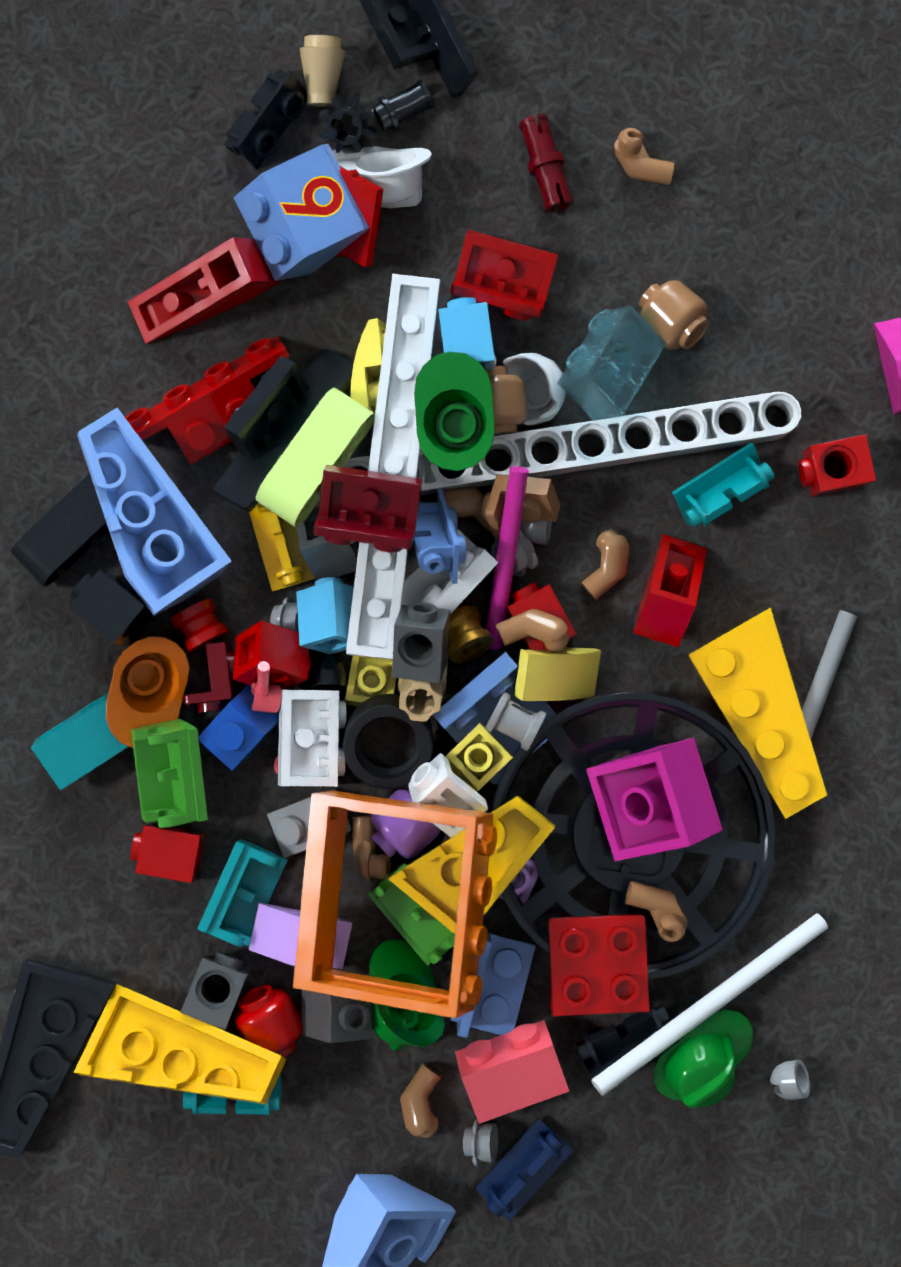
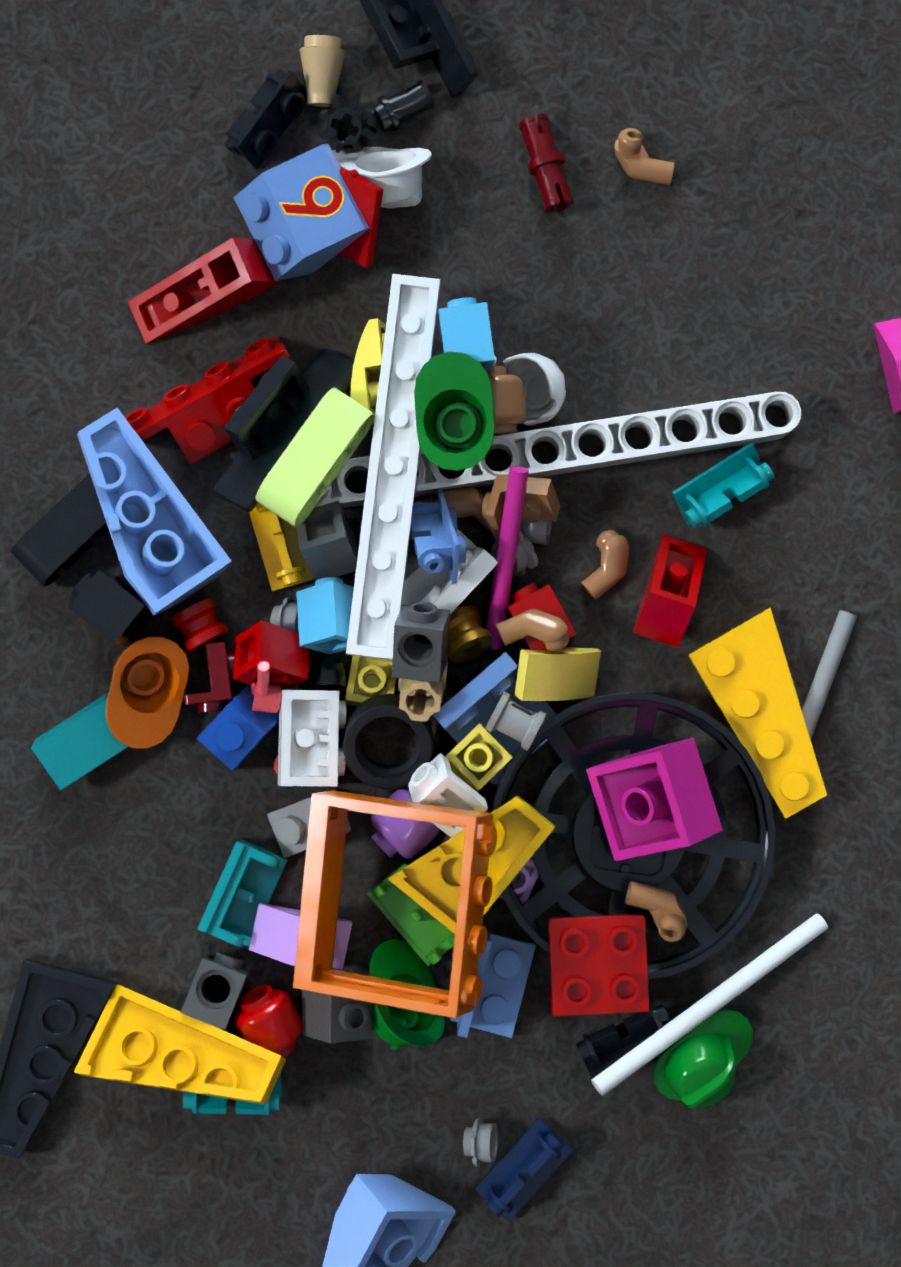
(168, 852): red brick -> none
(169, 773): bright green hinge -> none
(365, 850): medium nougat arm -> none
(368, 508): dark red bracket -> none
(415, 1104): medium nougat arm -> none
(504, 275): red bracket -> none
(511, 1071): coral brick -> none
(611, 362): clear light blue brick -> none
(675, 314): medium nougat head -> none
(791, 1080): light grey hinge -> none
(853, 454): red brick -> none

